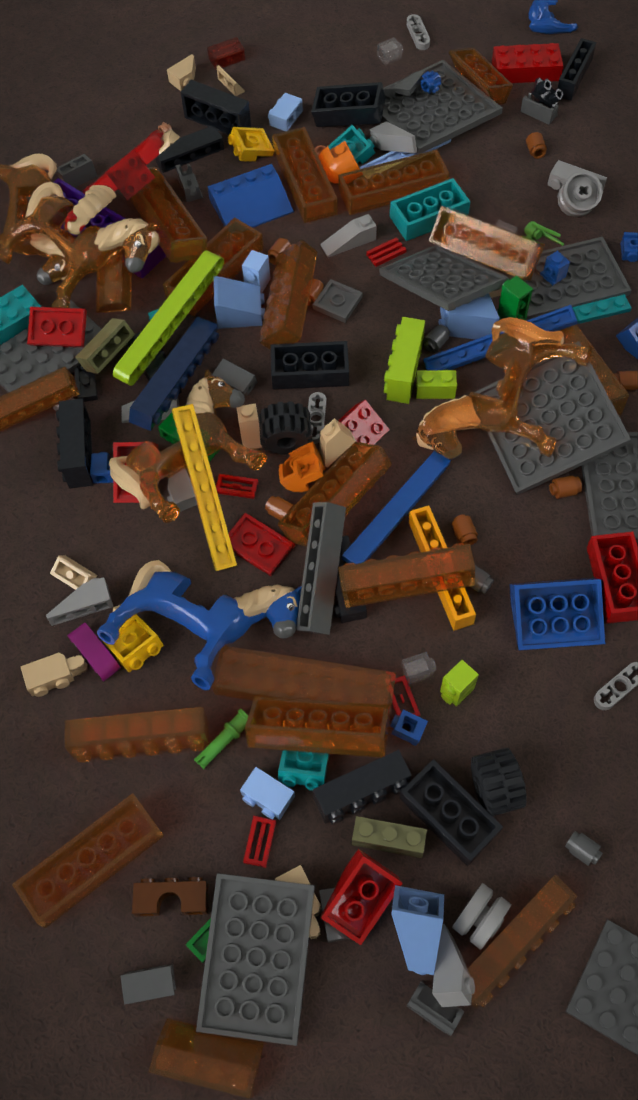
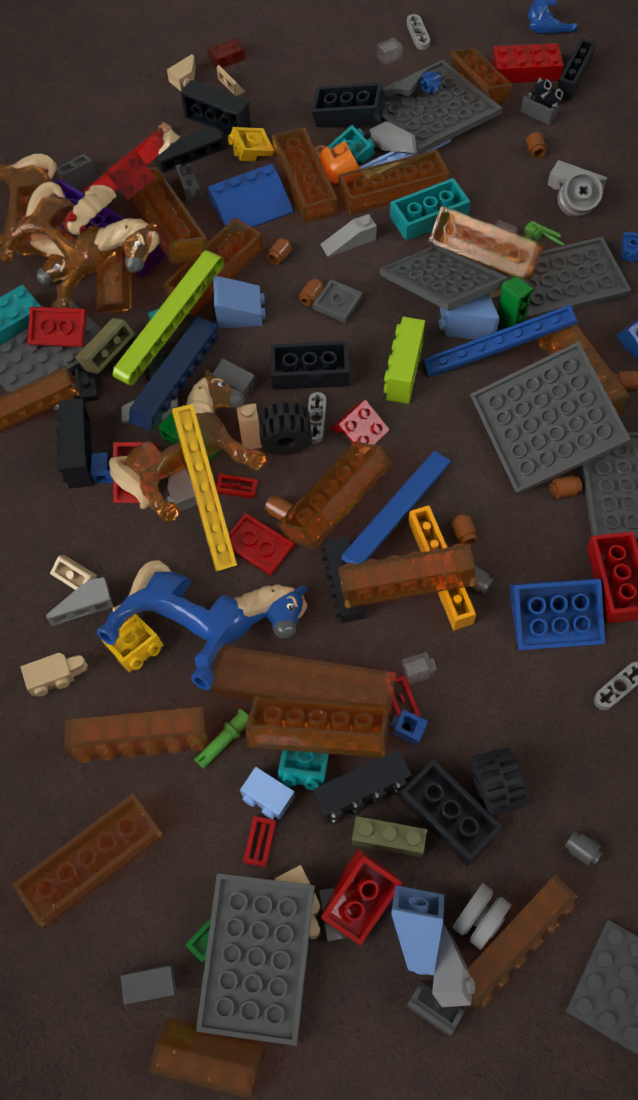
(94, 651): magenta beam -> none
(150, 894): reddish brown arch -> none
(256, 269): light blue brick -> none
(285, 112): light blue brick -> none
(288, 295): clear orange brick -> none
(301, 468): orange brick -> none
(321, 568): dark grey brick -> none
(334, 441): tan slope -> none
(385, 249): red tile -> none
(436, 338): dark grey brick -> none
(436, 384): lime brick -> none
(458, 683): lime brick -> none
(517, 352): clear orange animal -> none
(555, 268): blue brick -> none
(602, 309): teal plate -> none

